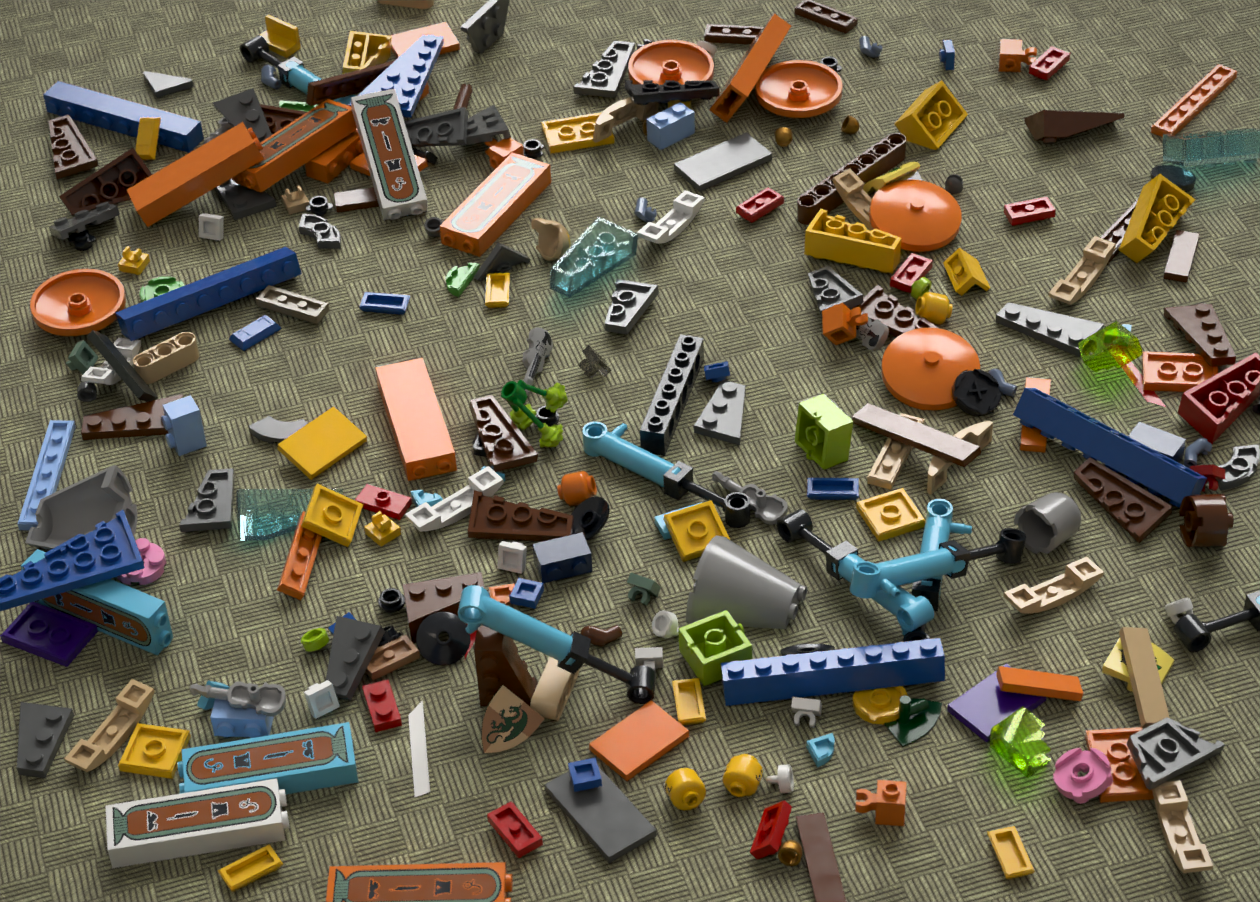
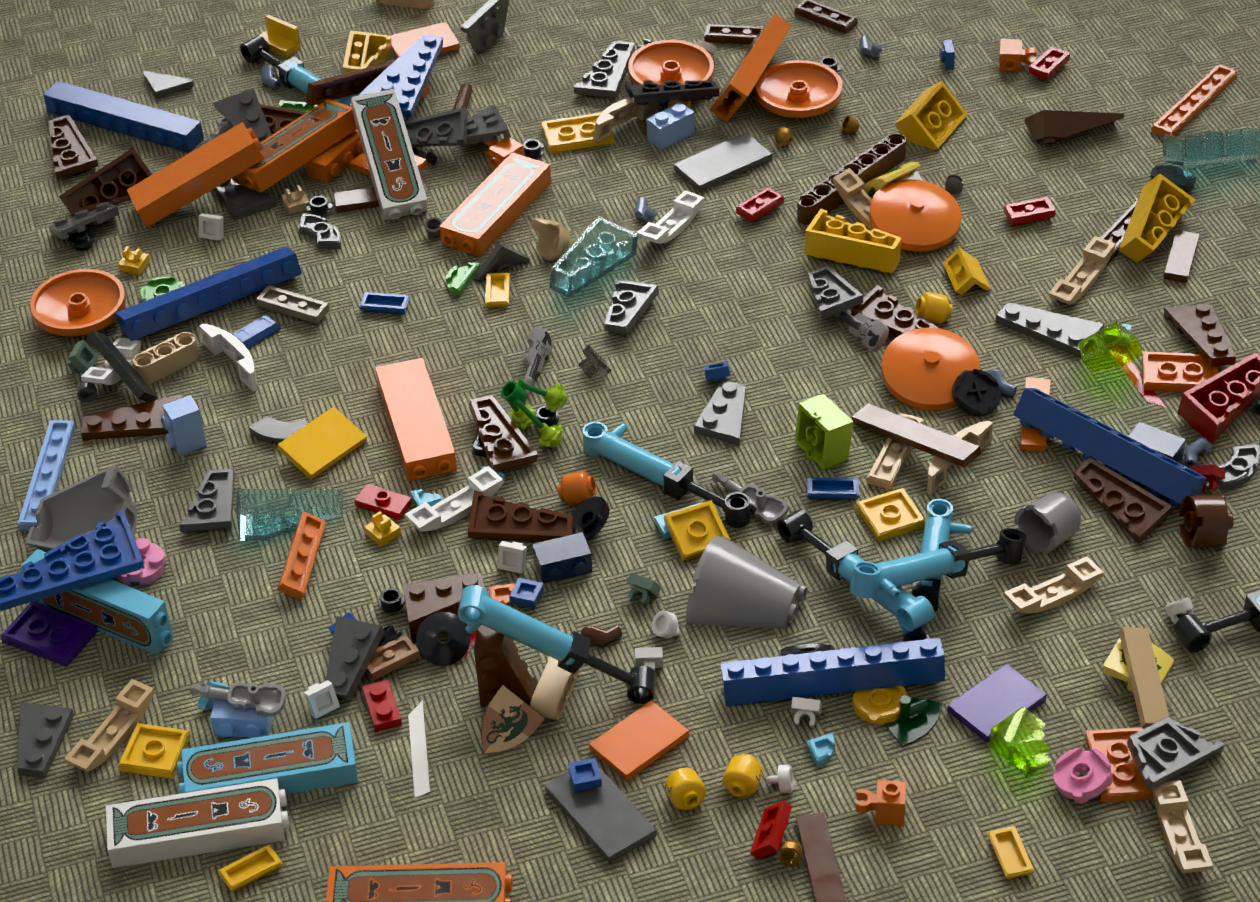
(147, 137): yellow tile -> none
(220, 341): none -> white slope
(315, 639): lime tile -> none
(332, 515): yellow tile -> none
(515, 829): red plate -> none
(672, 395): black brick -> none
(689, 701): yellow tile -> none
(713, 642): lime brick -> none
(841, 323): orange brick -> none
(910, 271): plate -> none
(920, 287): lime tile -> none
(1039, 683): orange tile -> none

